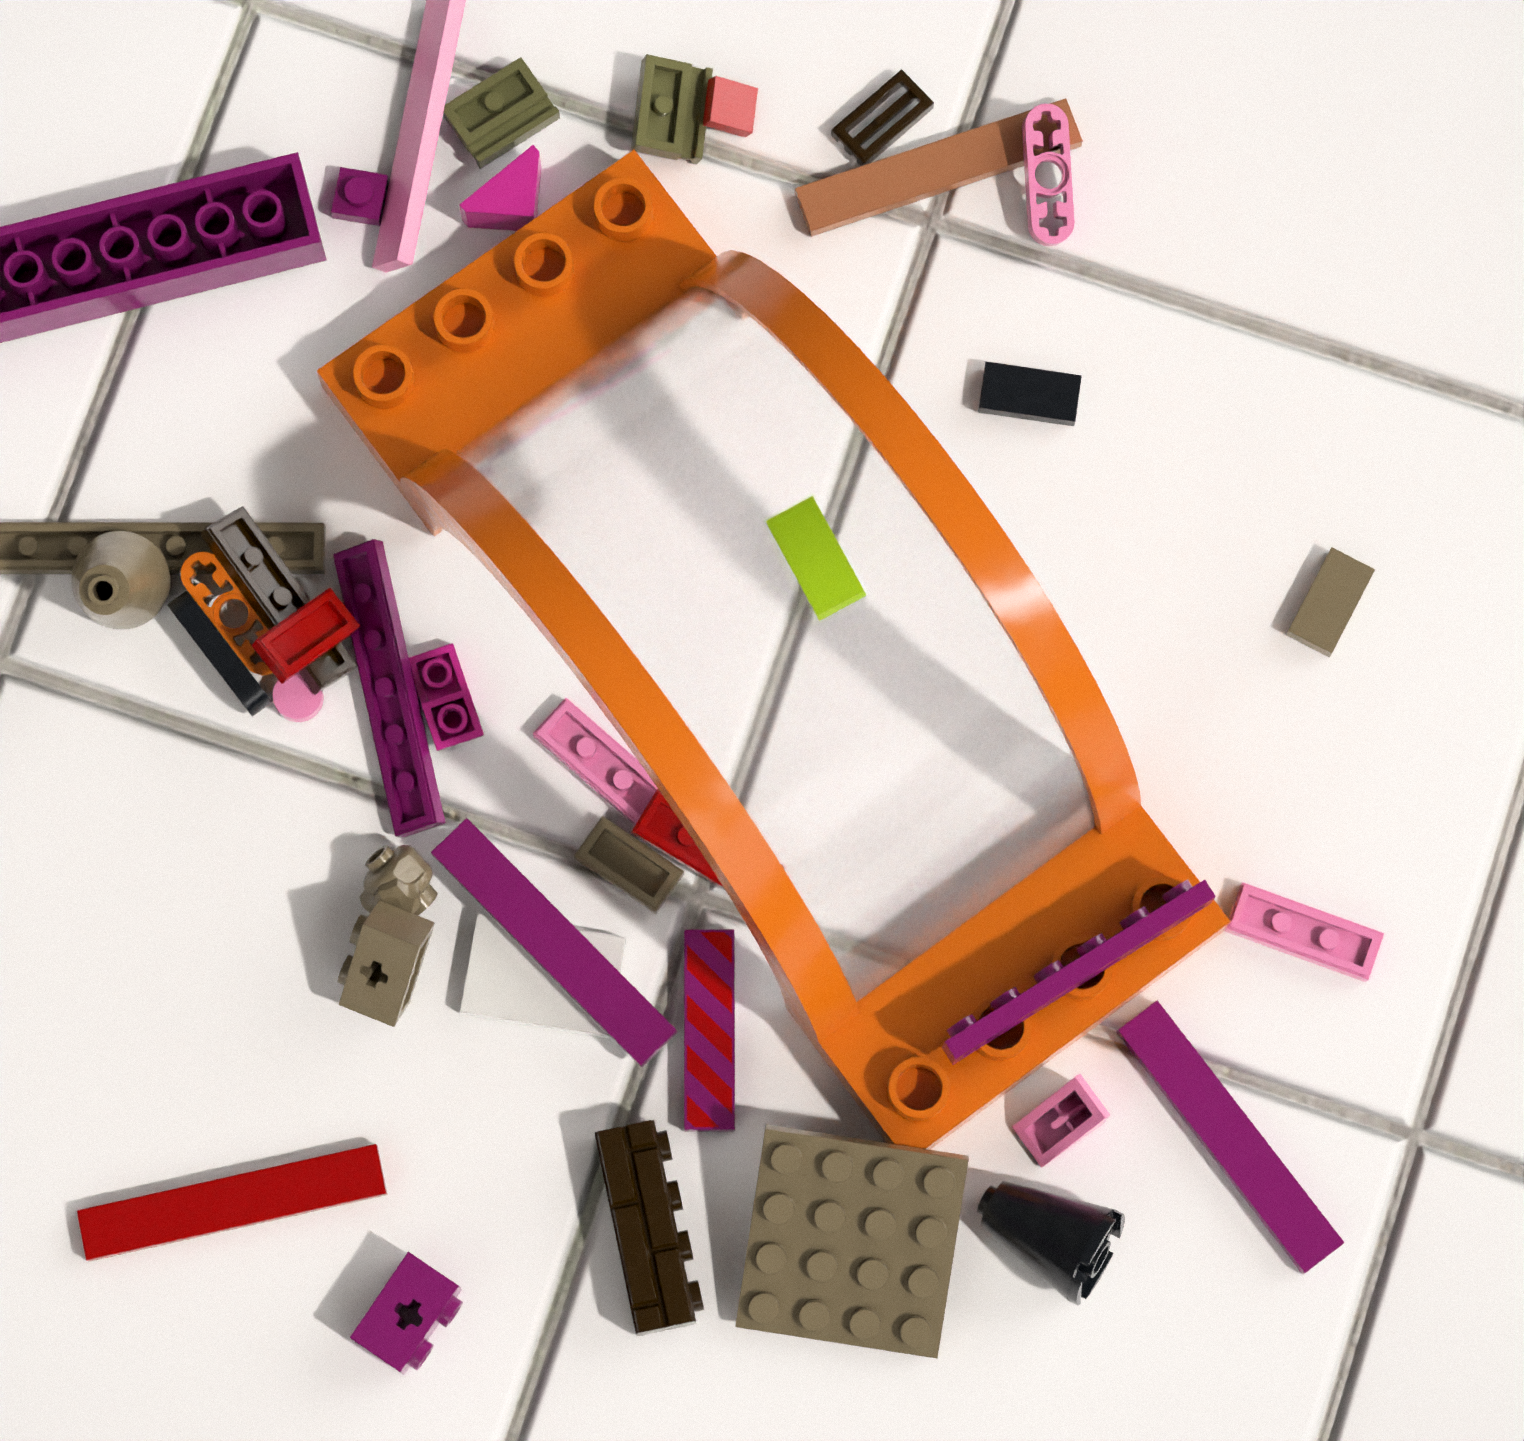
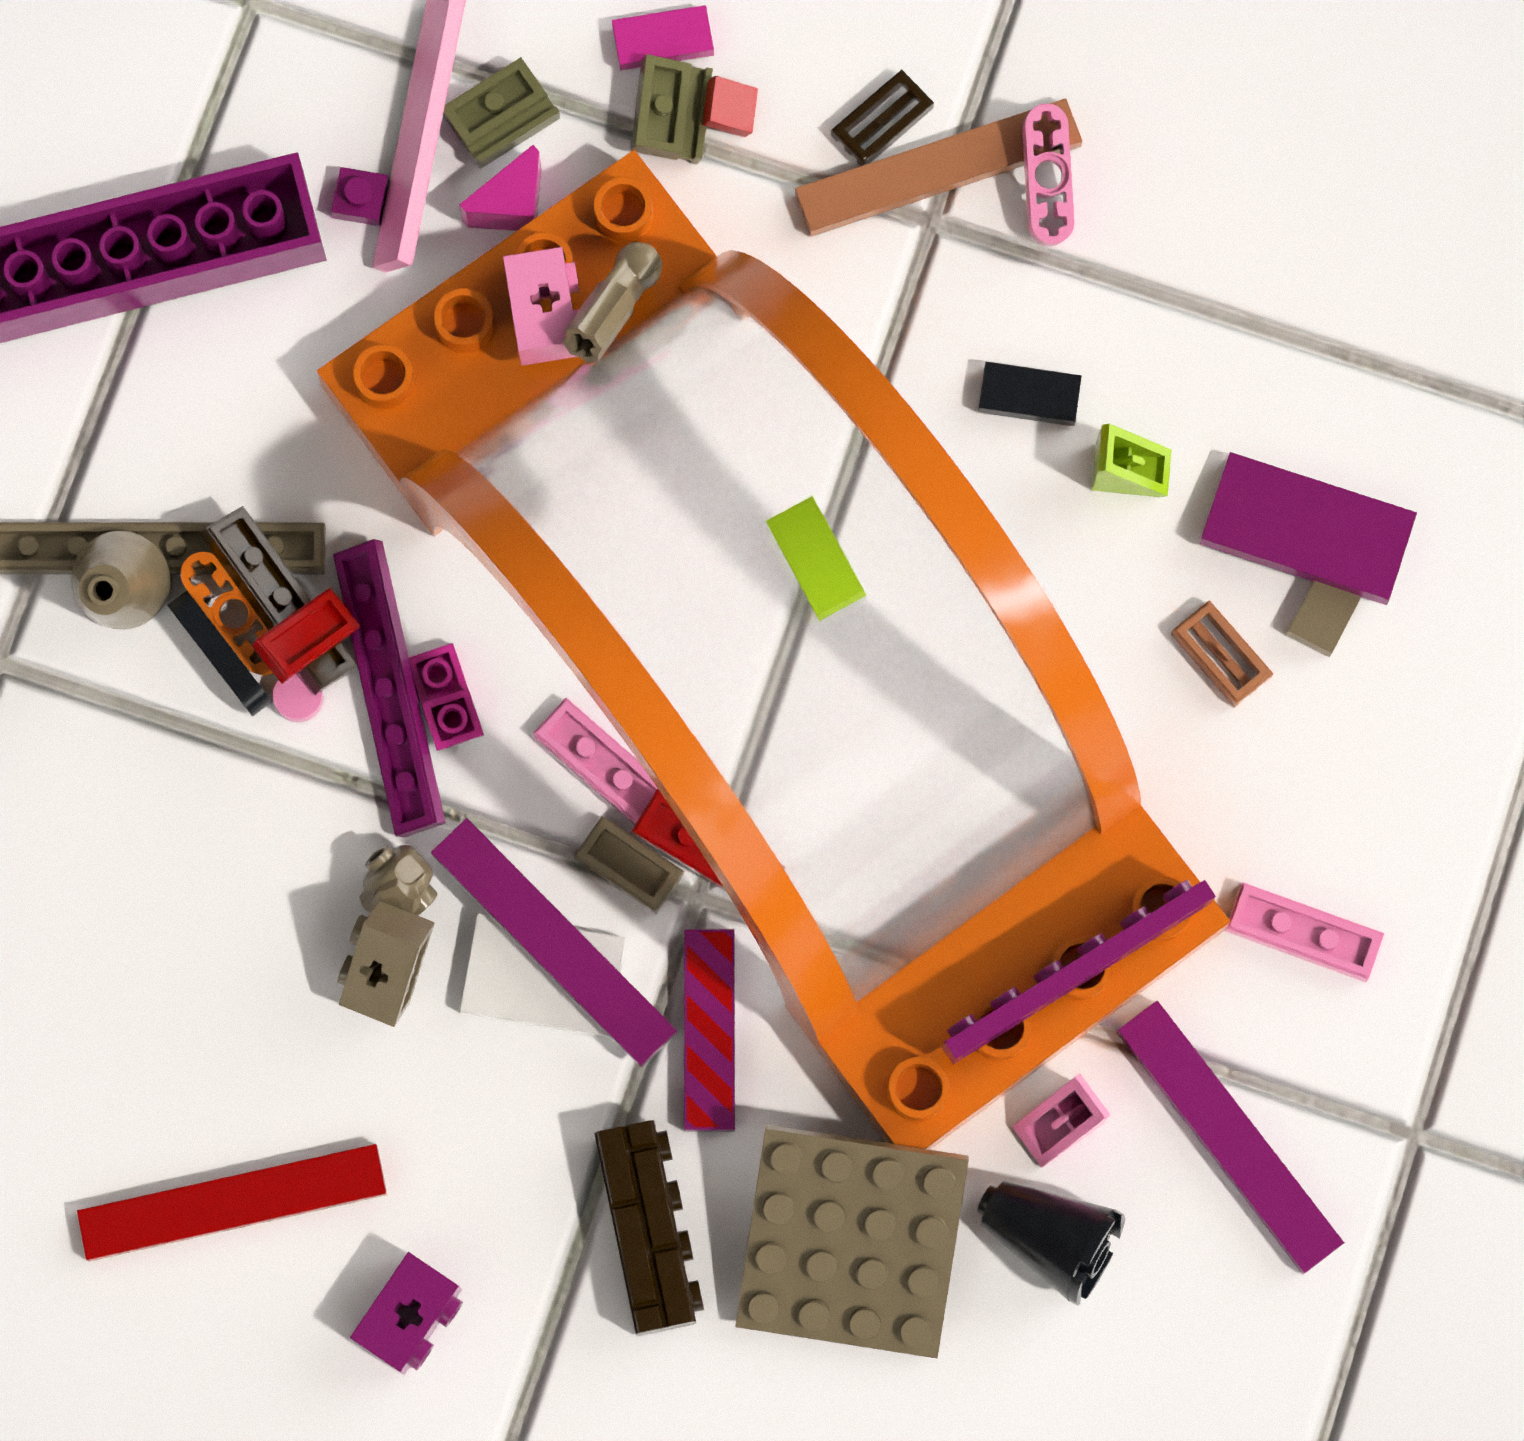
(536, 278): none -> bright pink brick
(612, 301): none -> dark tan piece
(667, 34): none -> dark pink tile
(1130, 464): none -> lime slope
(1210, 669): none -> nougat tile
(1308, 528): none -> magenta tile

